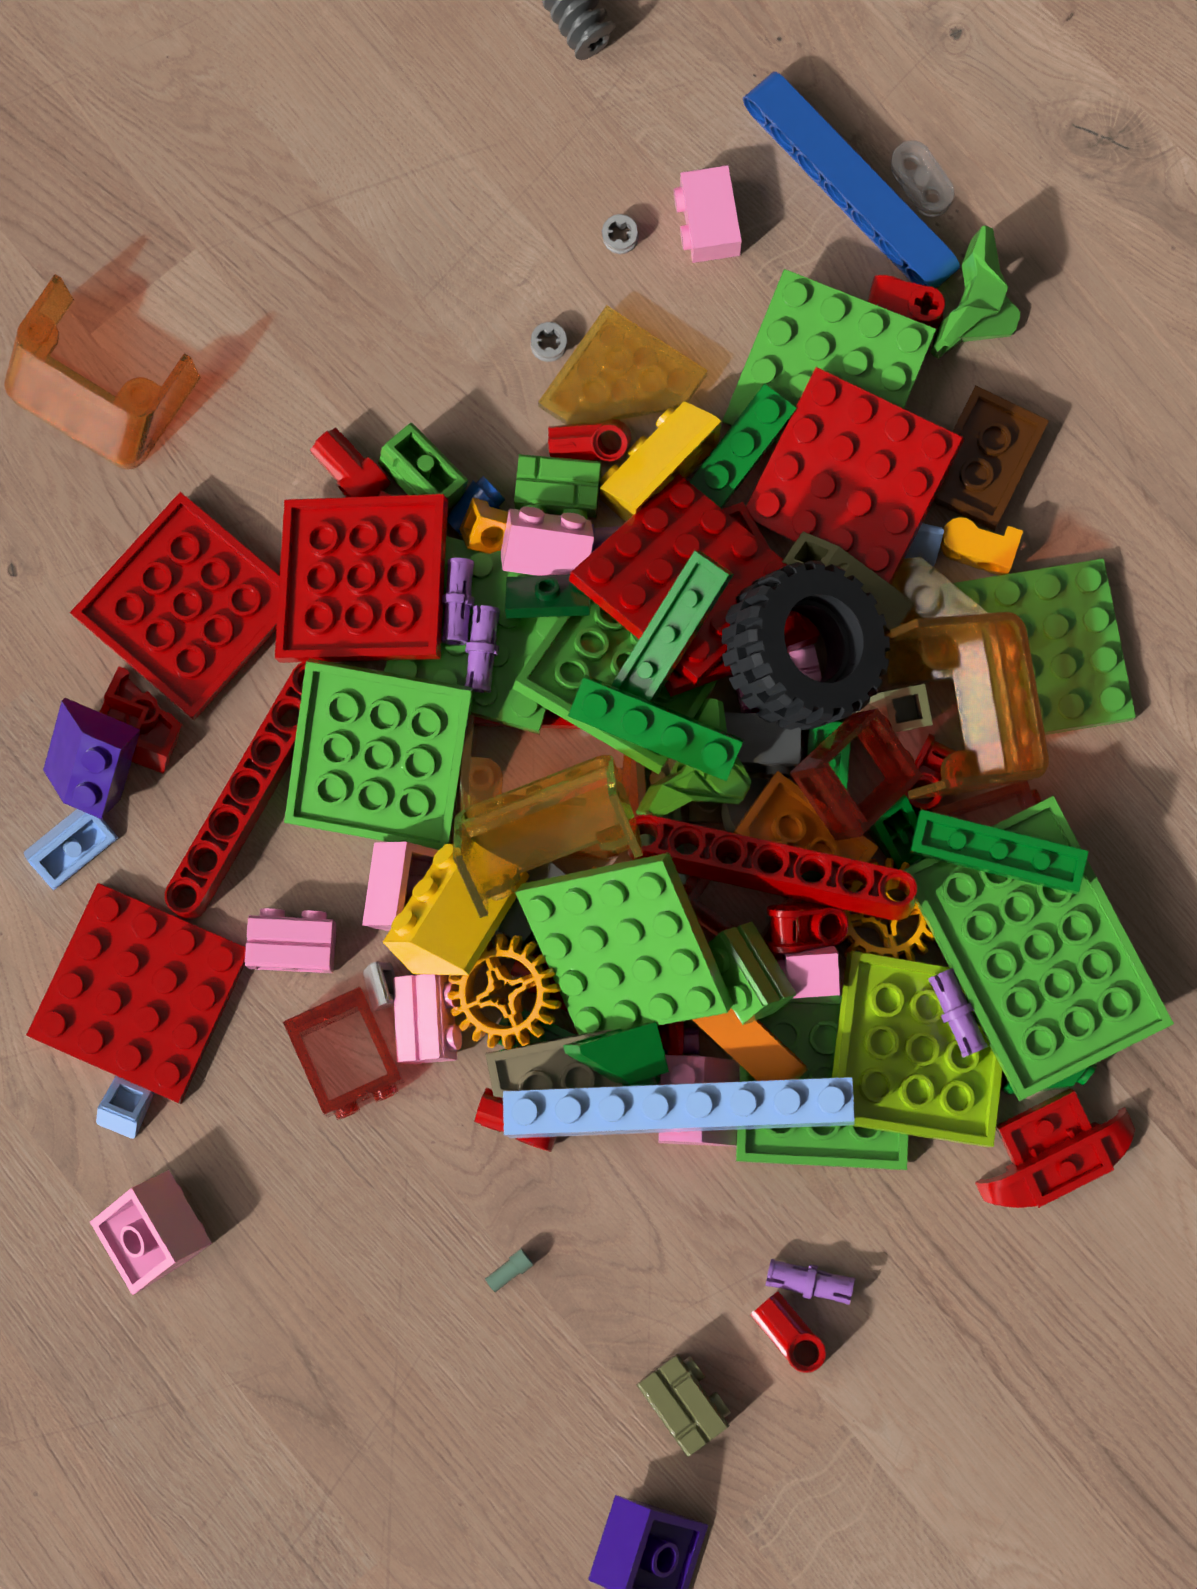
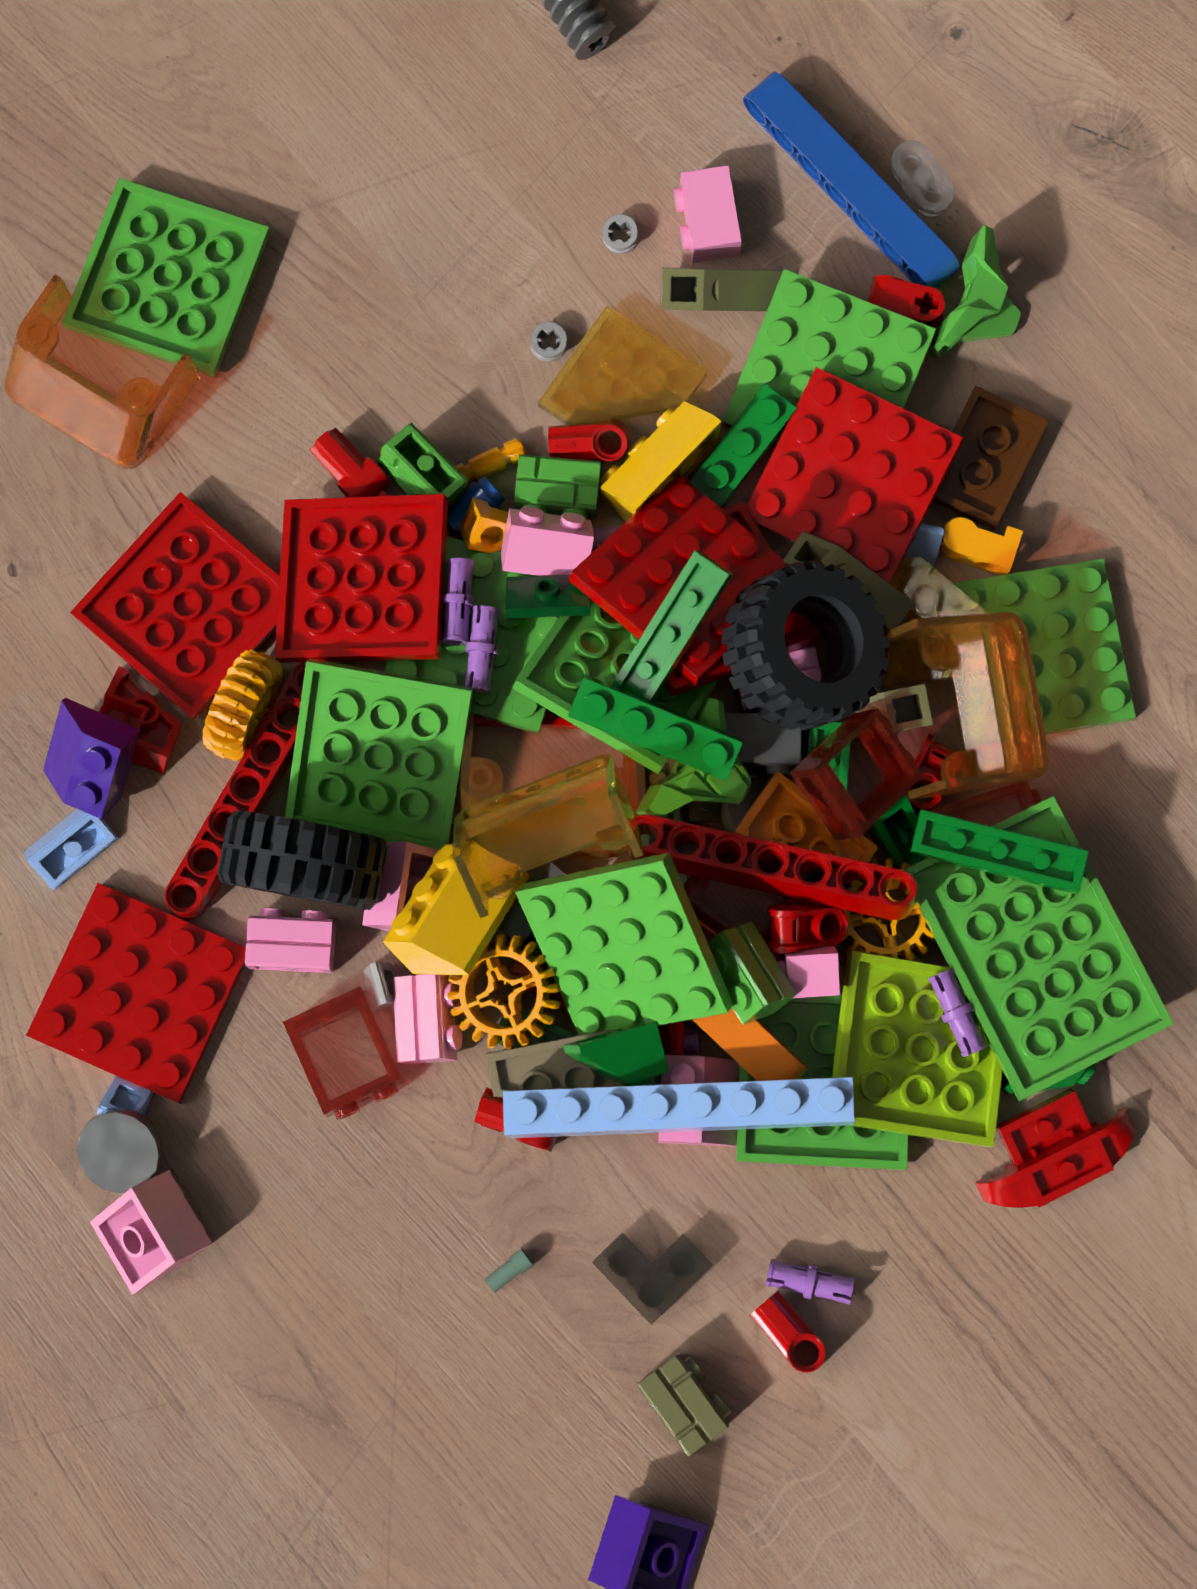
(119, 1150): none -> tile
(166, 277): none -> bright green plate
(242, 704): none -> light orange gear
(302, 859): none -> black tyre
(492, 460): none -> light orange axle
(656, 1284): none -> clear smoke plate
(717, 289): none -> olive slope

